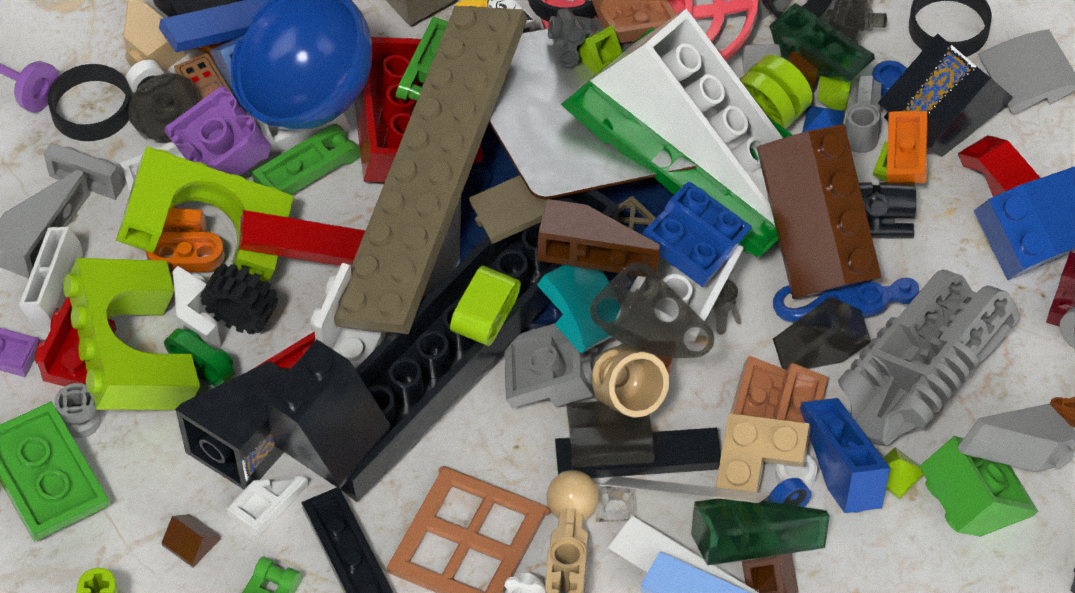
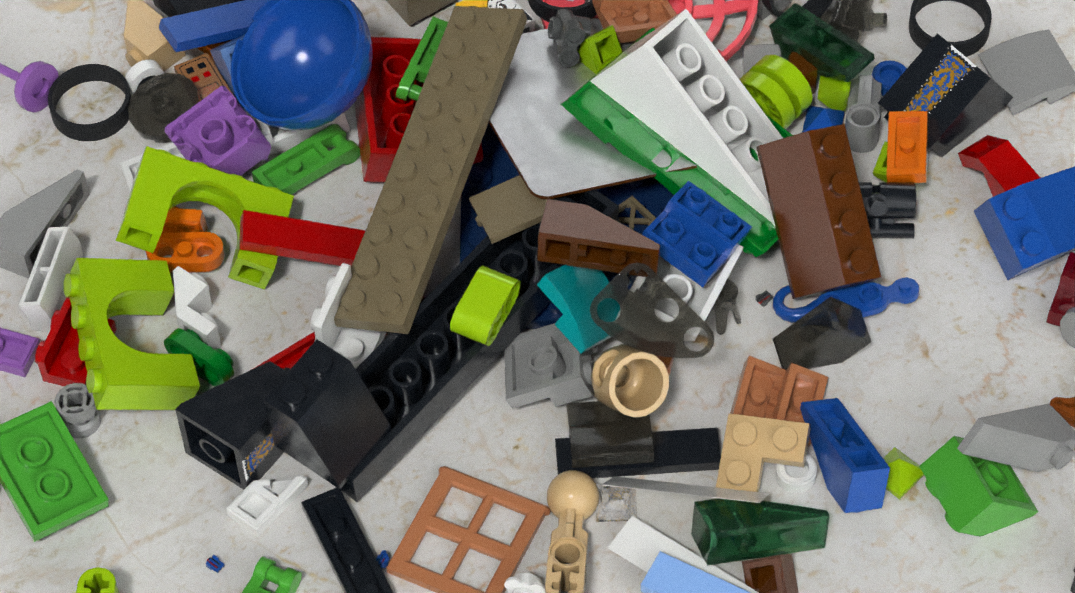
(100, 174): light grey plate -> none
(189, 539): reddish brown slope -> none
(214, 563): none -> blue piece
(239, 299): black tyre -> none
(383, 559): none -> blue piece
(764, 298): none -> dark grey piece
(791, 492): blue tile -> none
(911, 368): light grey connector -> none

